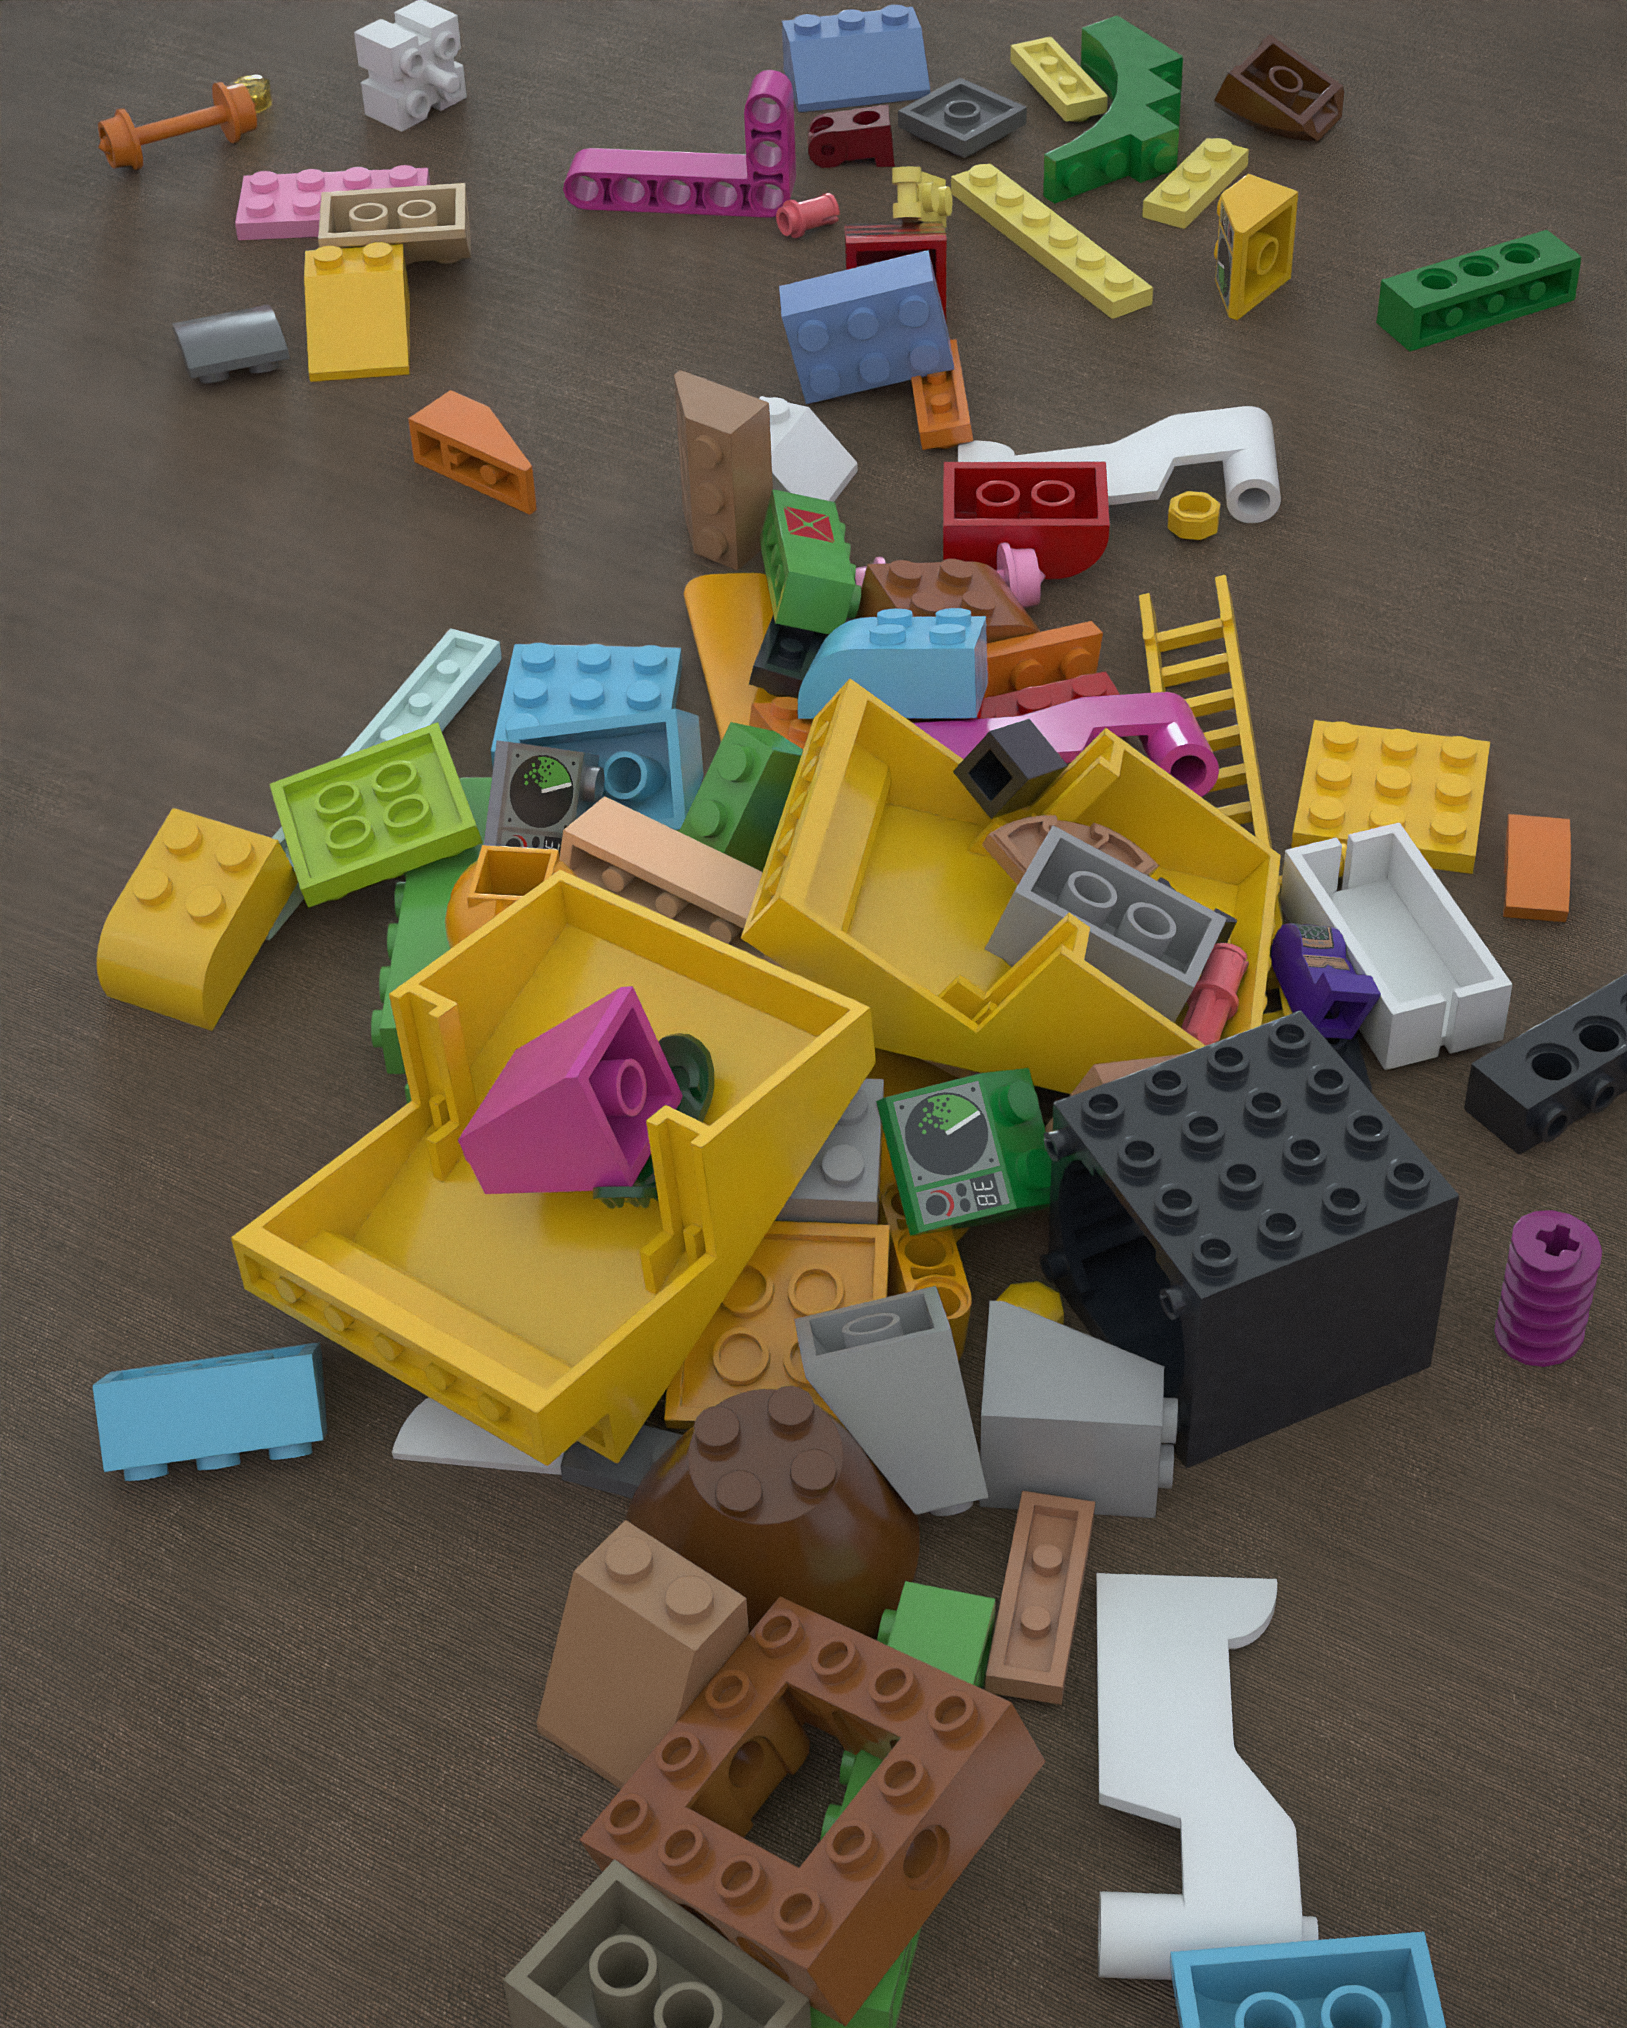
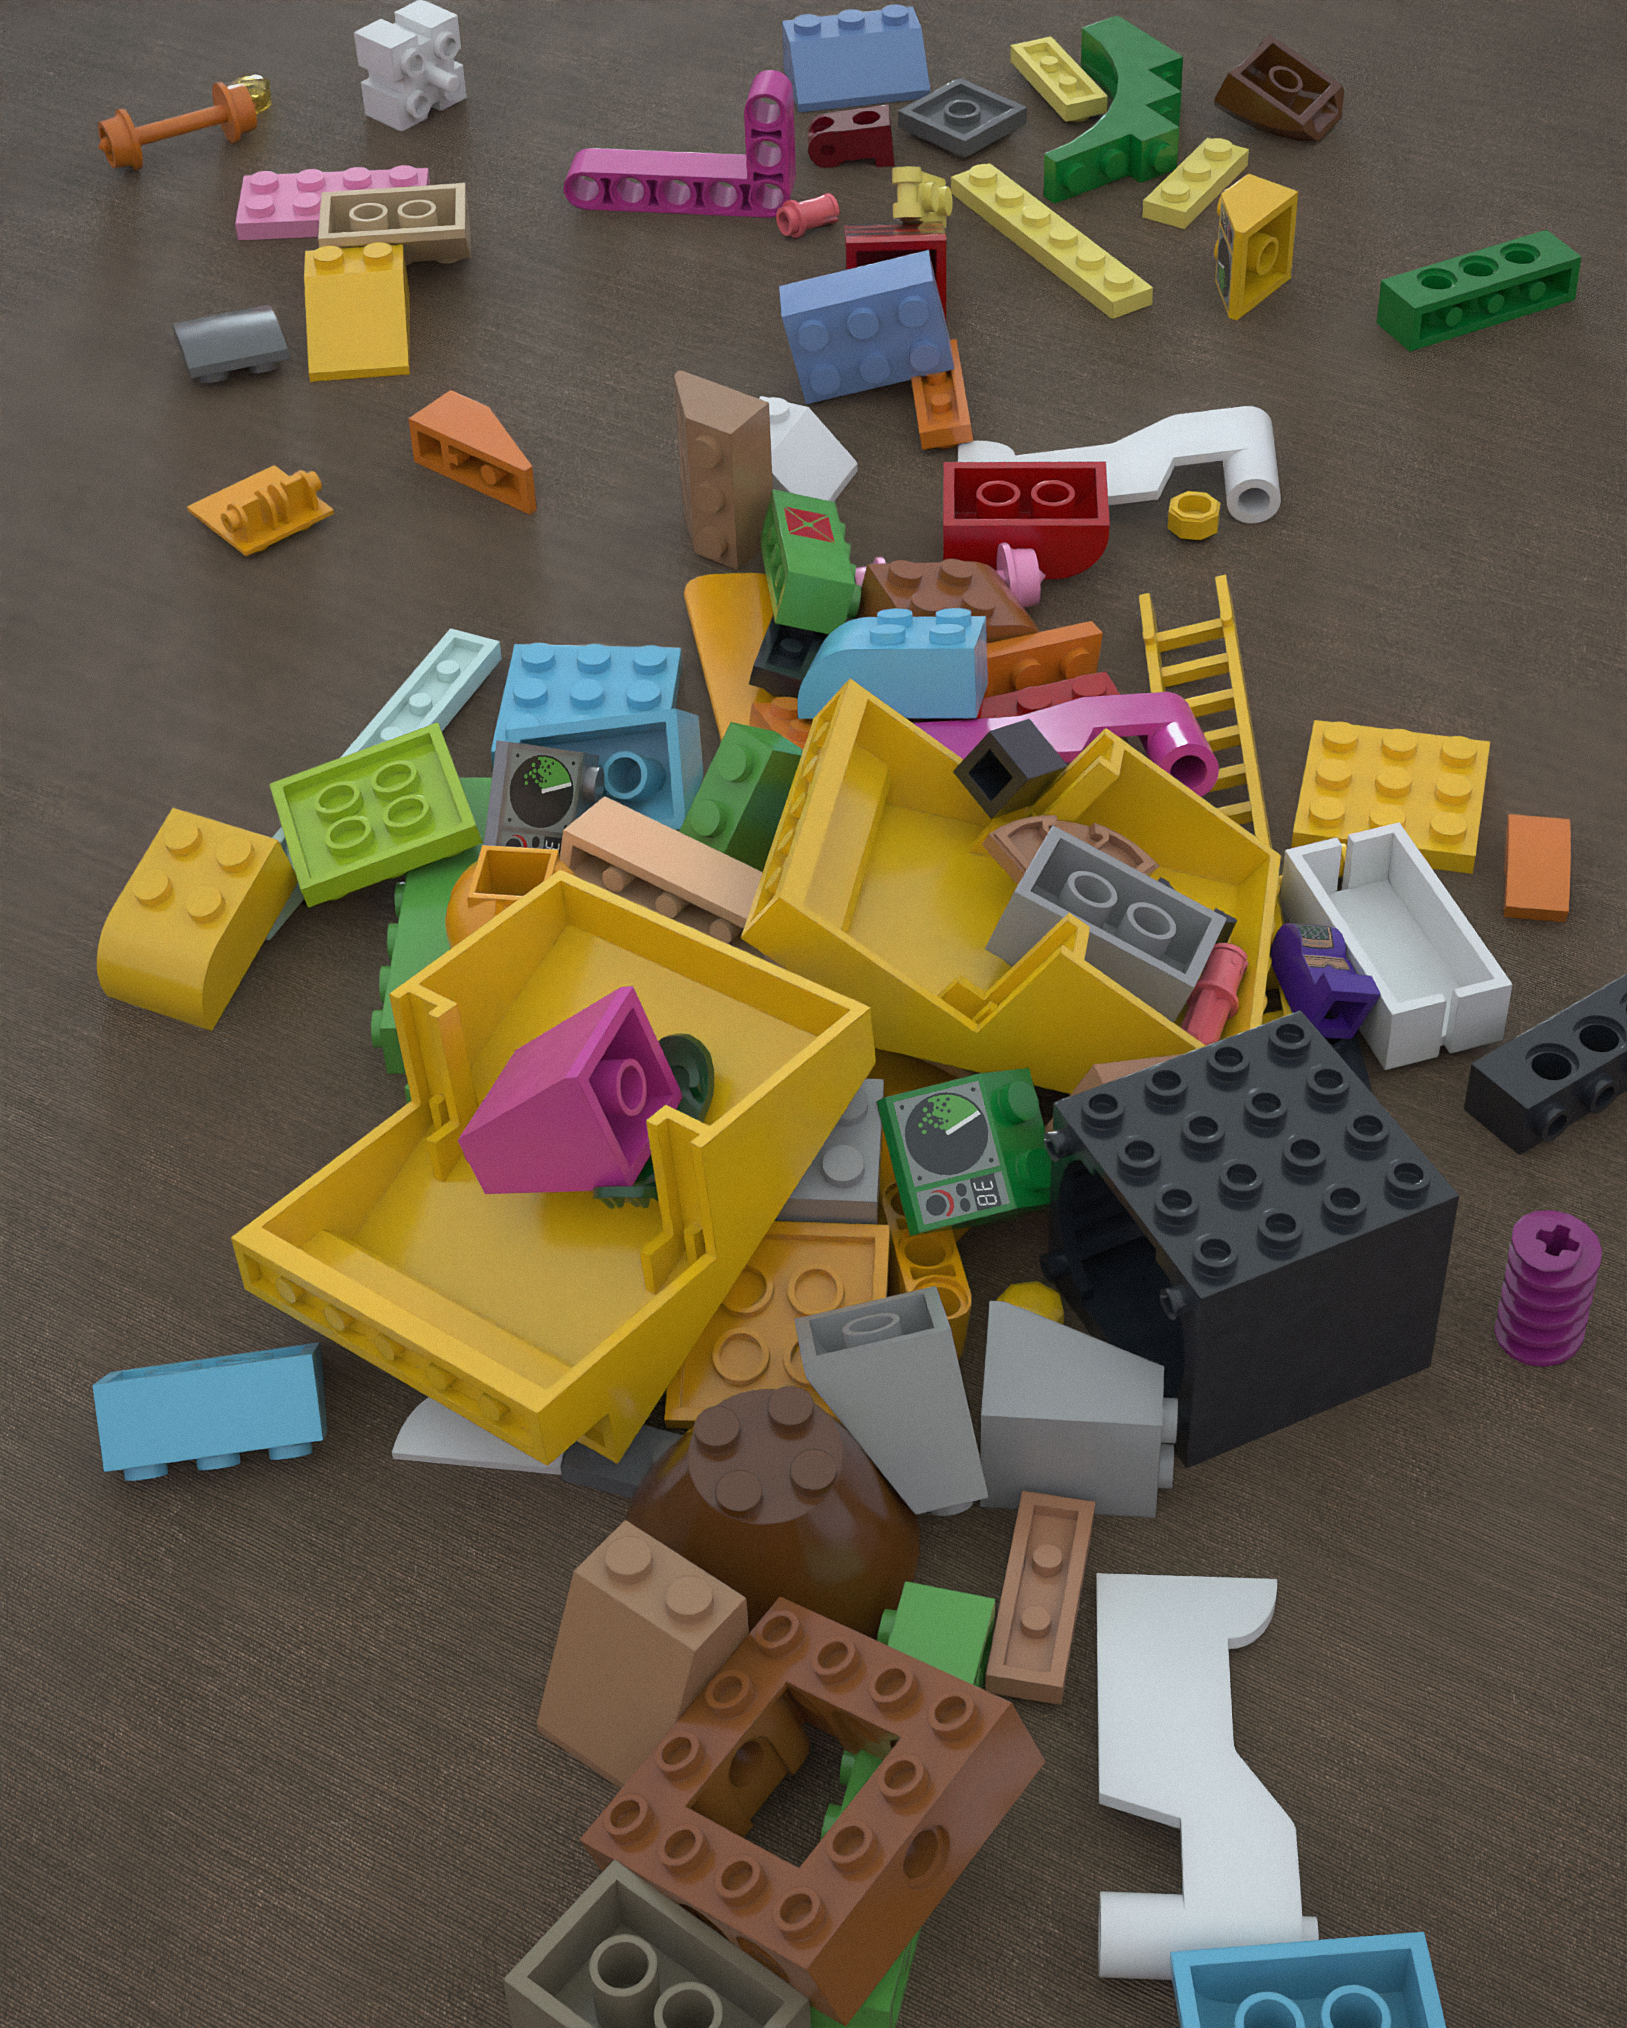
(263, 508): none -> light orange hinge

